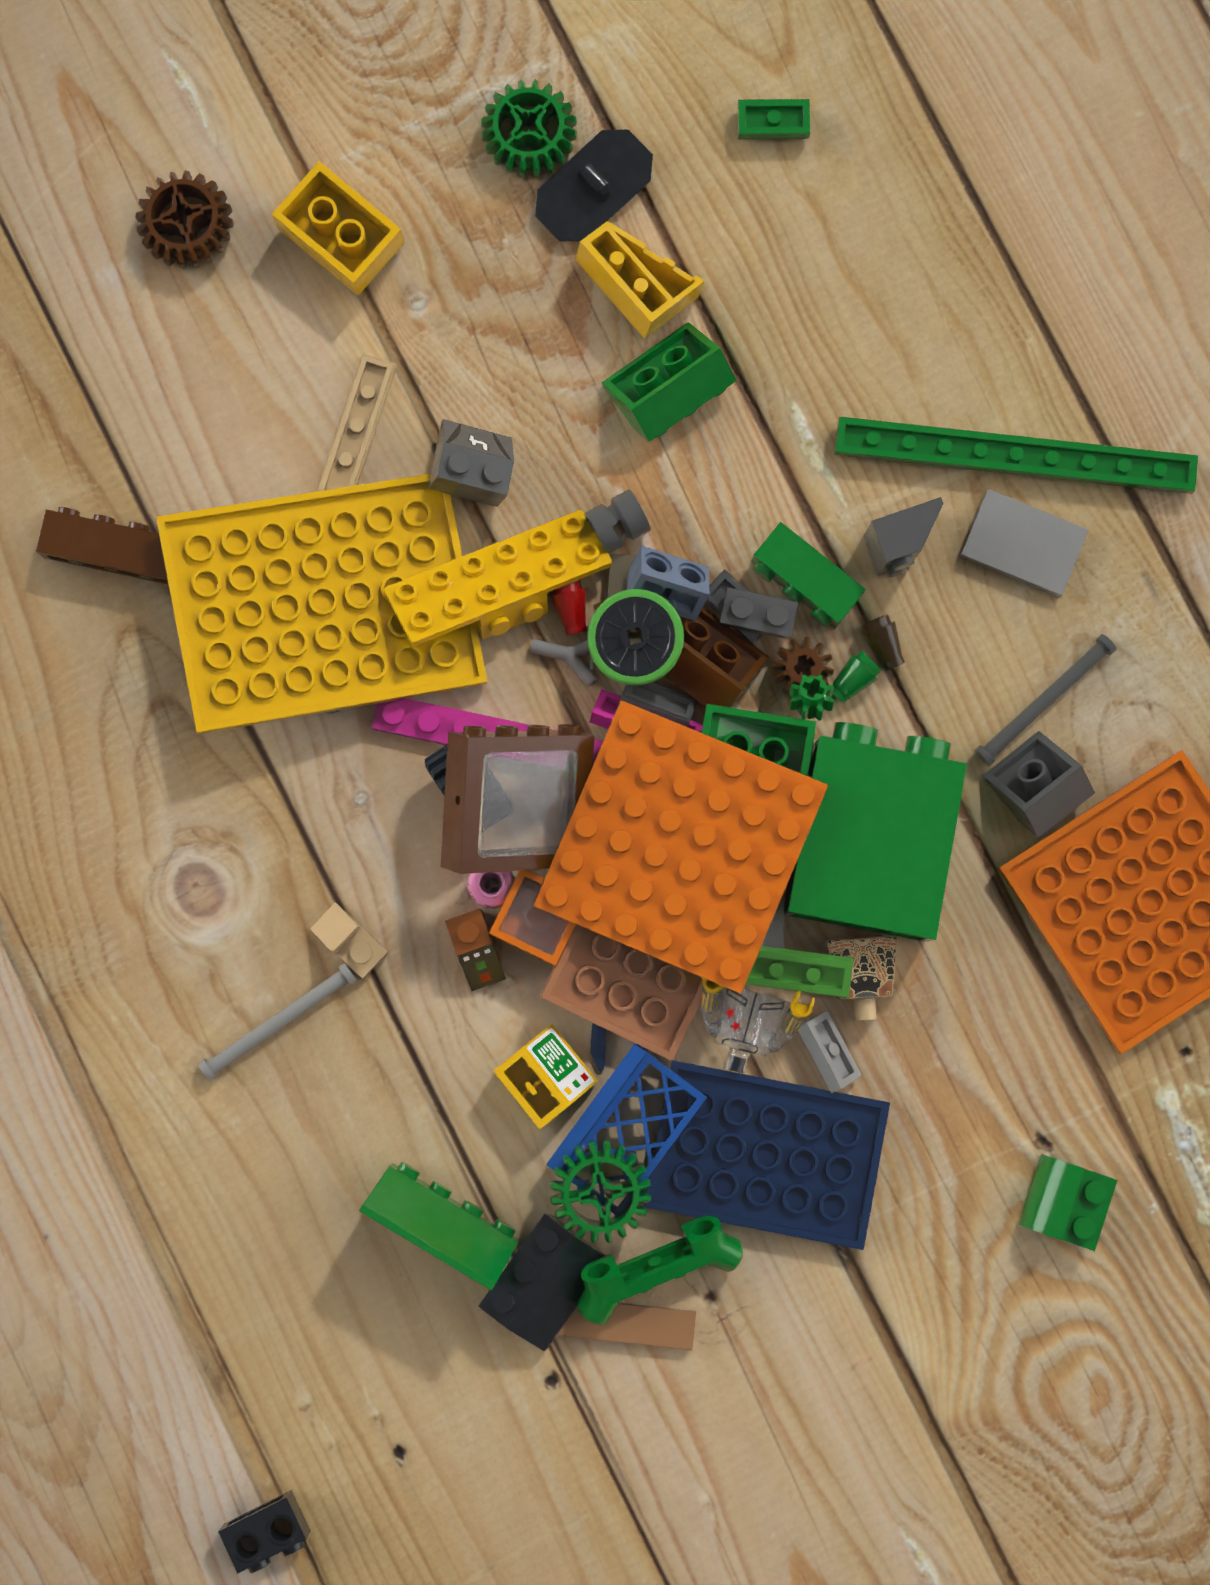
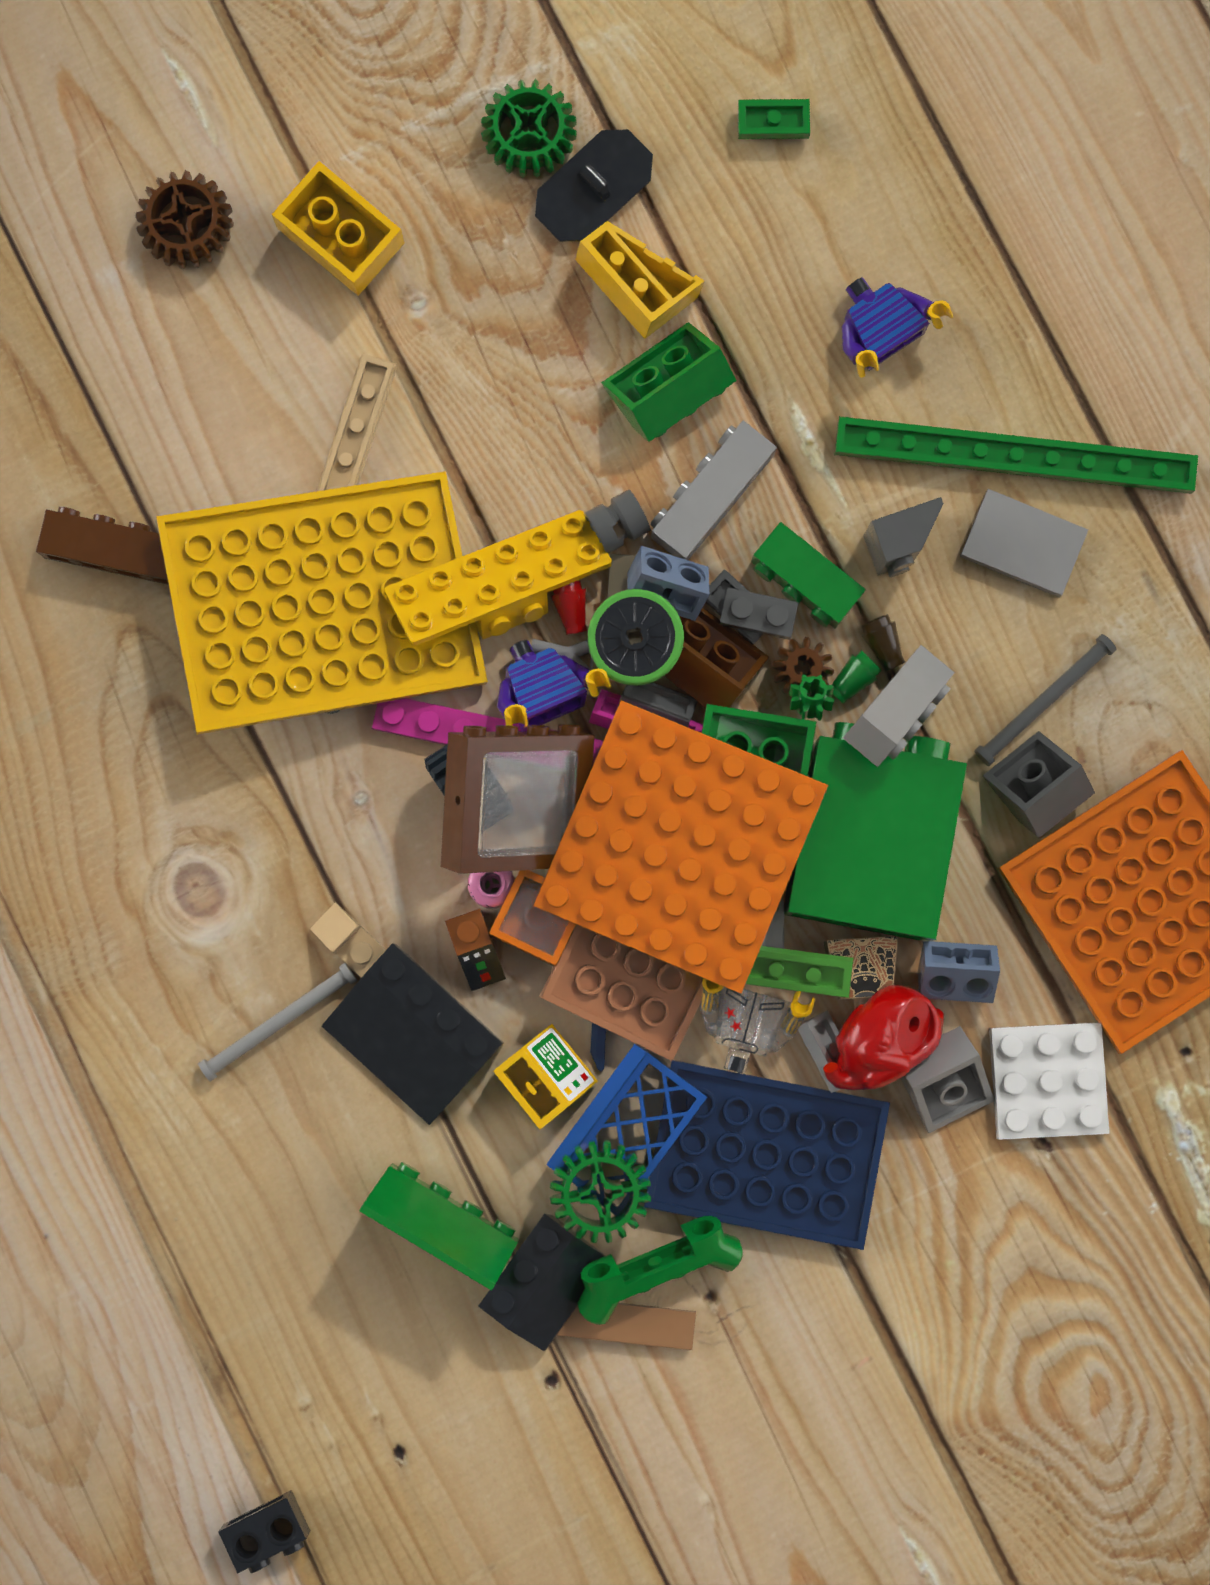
(412, 1033): none -> black slope
(472, 463): dark grey slope -> none
(544, 686): none -> torso
(713, 491): none -> light grey brick
(885, 322): none -> torso
(885, 1039): none -> red piece
(898, 707): none -> light grey brick
(948, 1082): none -> light grey slope
(958, 971): none -> sand blue brick
(1049, 1081): none -> white plate
(1068, 1202): green brick -> none

